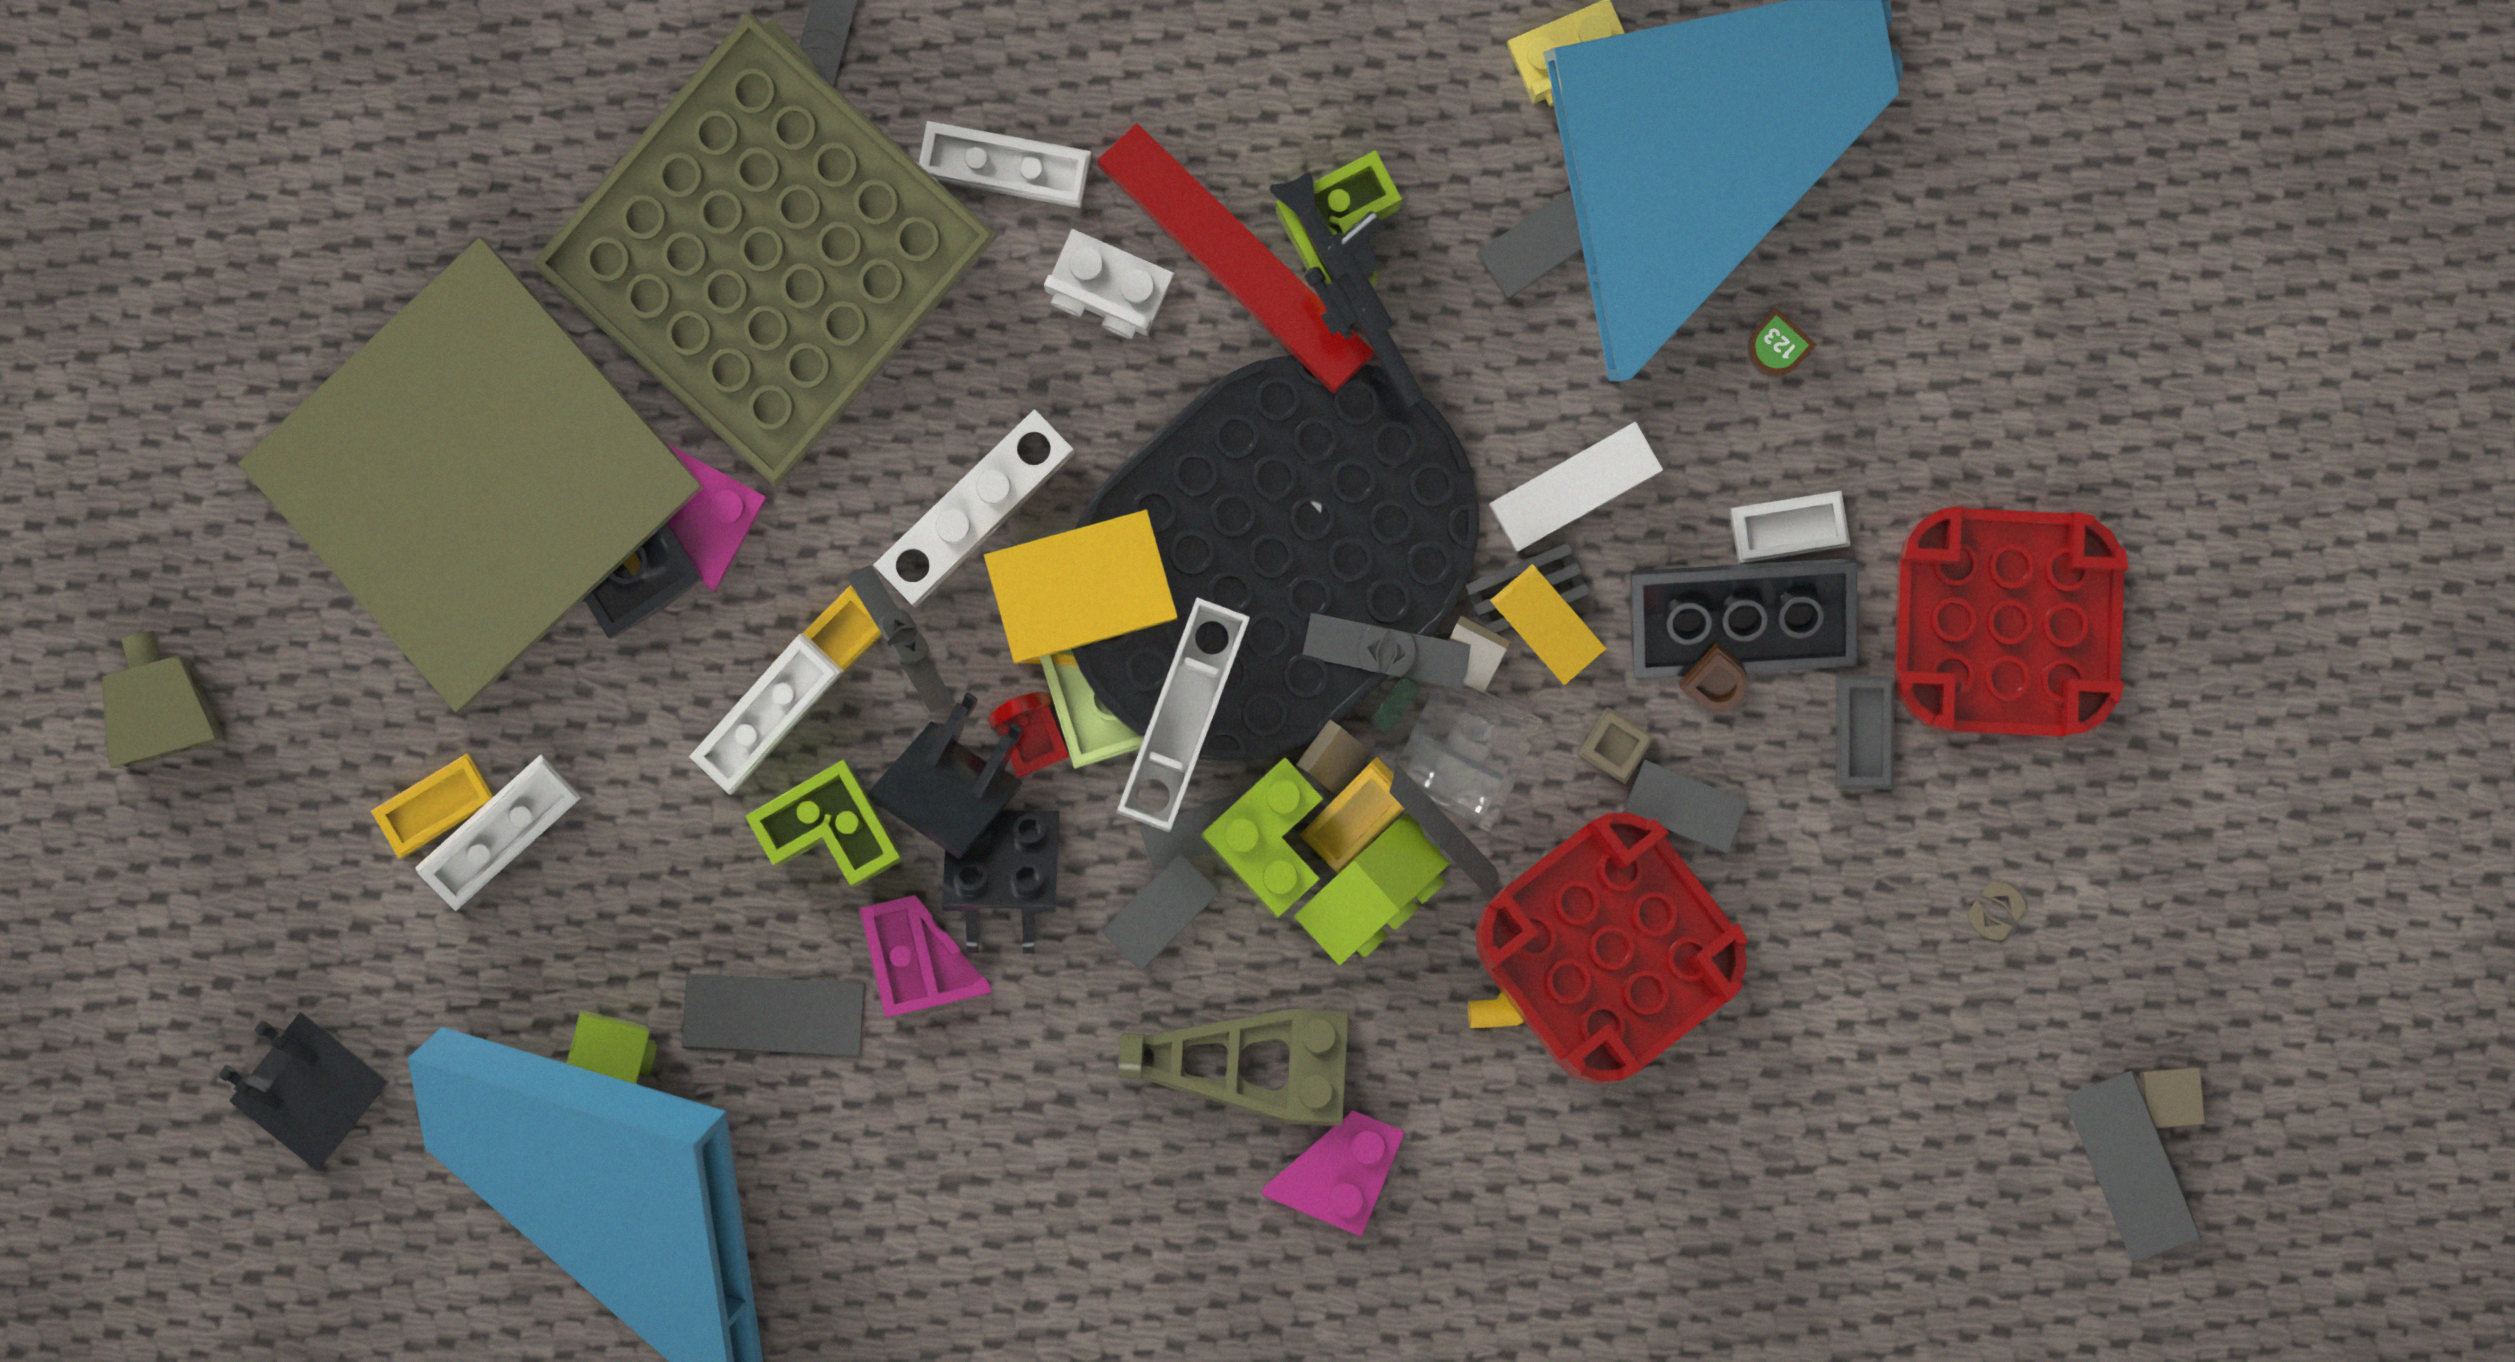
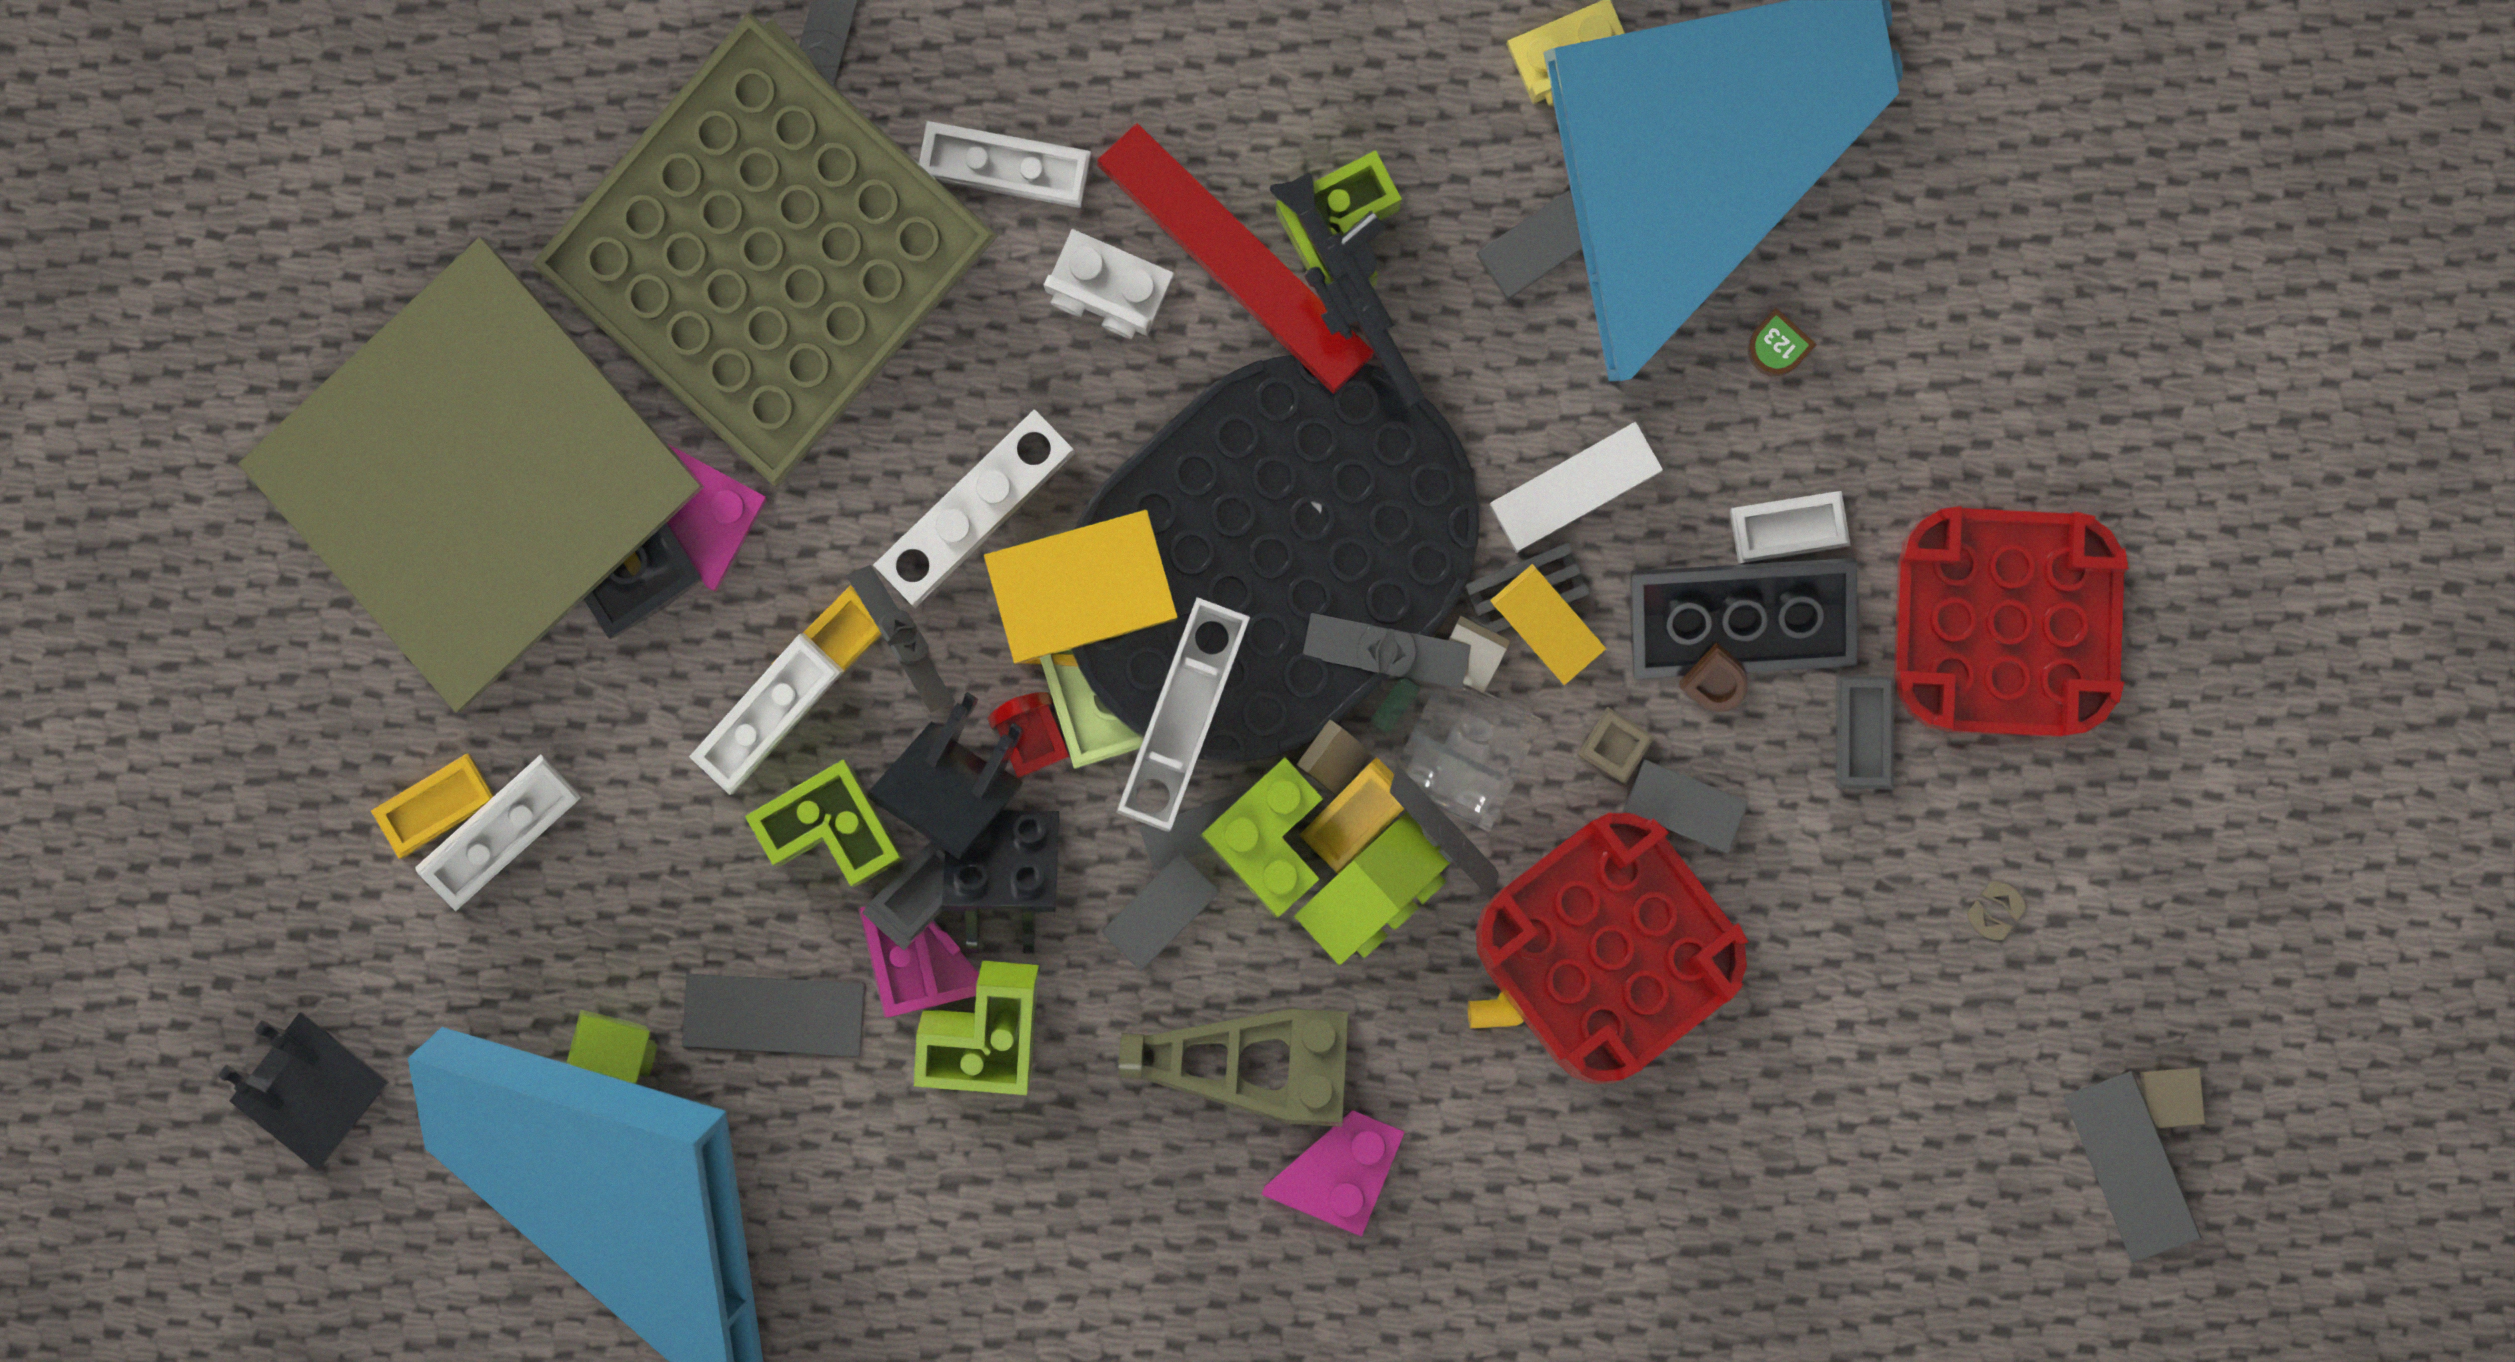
(155, 707): olive torso -> none
(910, 898): none -> dark grey tile
(986, 1047): none -> lime brick

